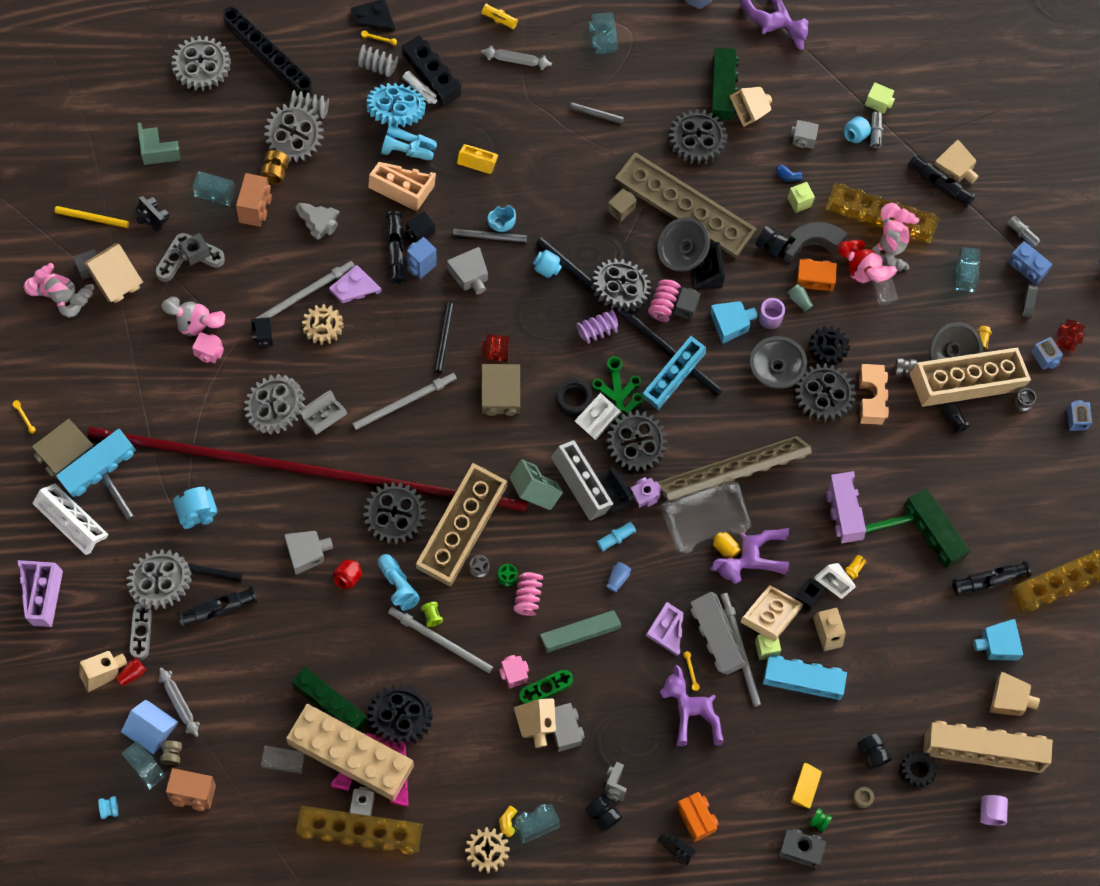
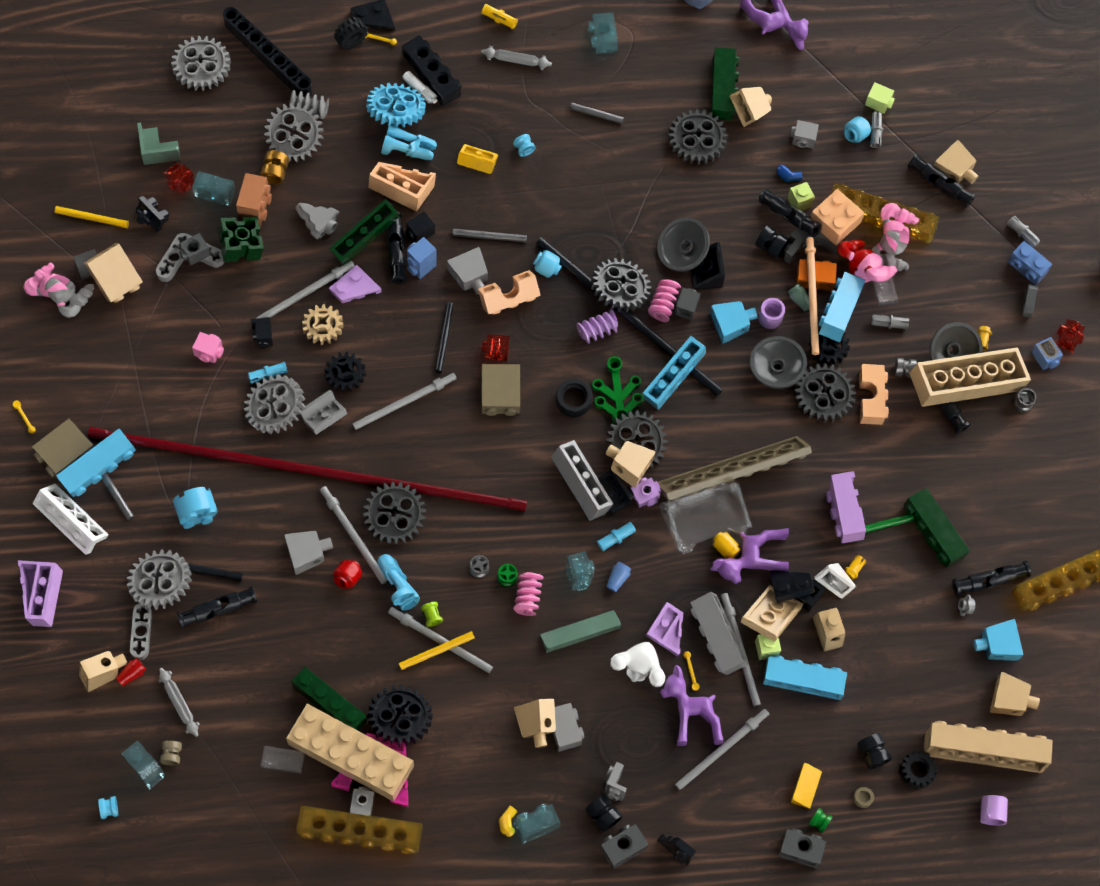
(148, 726): light blue slope -> none
(179, 178): none -> clear red brick
(190, 789): nougat brick -> none
(195, 313): hair -> none
(240, 239): none -> dark green brick
(258, 375): none -> medium azure pin
(333, 504): none -> light grey bar
(340, 366): none -> black gear
(350, 33): none -> black tyre
(364, 232): none -> dark green brick
(376, 61): light grey piece -> none
(436, 650): none -> yellow bar
(461, 524): tan brick -> none
(495, 850): tan gear -> none
(502, 218): medium azure hair -> none
(514, 671): bright pink brick -> none
(524, 145): none -> medium azure wheel
(524, 289): none -> light nougat arch
(533, 486): sand green panel -> none
(561, 686): green beam -> none
(579, 570): none -> clear light blue brick
(598, 416): white plate -> none
(616, 856): none -> dark grey brick
(622, 204): dark tan brick -> none
(630, 461): none -> tan torso
(640, 662): none -> white head
(681, 201): dark tan plate -> none
(697, 817): orange brick -> none
(750, 725): none -> light grey bar
(791, 585): none -> black wing
(799, 218): none -> black piece
(810, 251): none -> light nougat bar
(837, 216): none -> light nougat brick
(842, 306): none -> medium azure brick
(890, 321): none -> light grey axle
(966, 605): none -> light grey plate
(967, 269): clear light blue brick -> none
(1079, 416): medium blue brick -> none

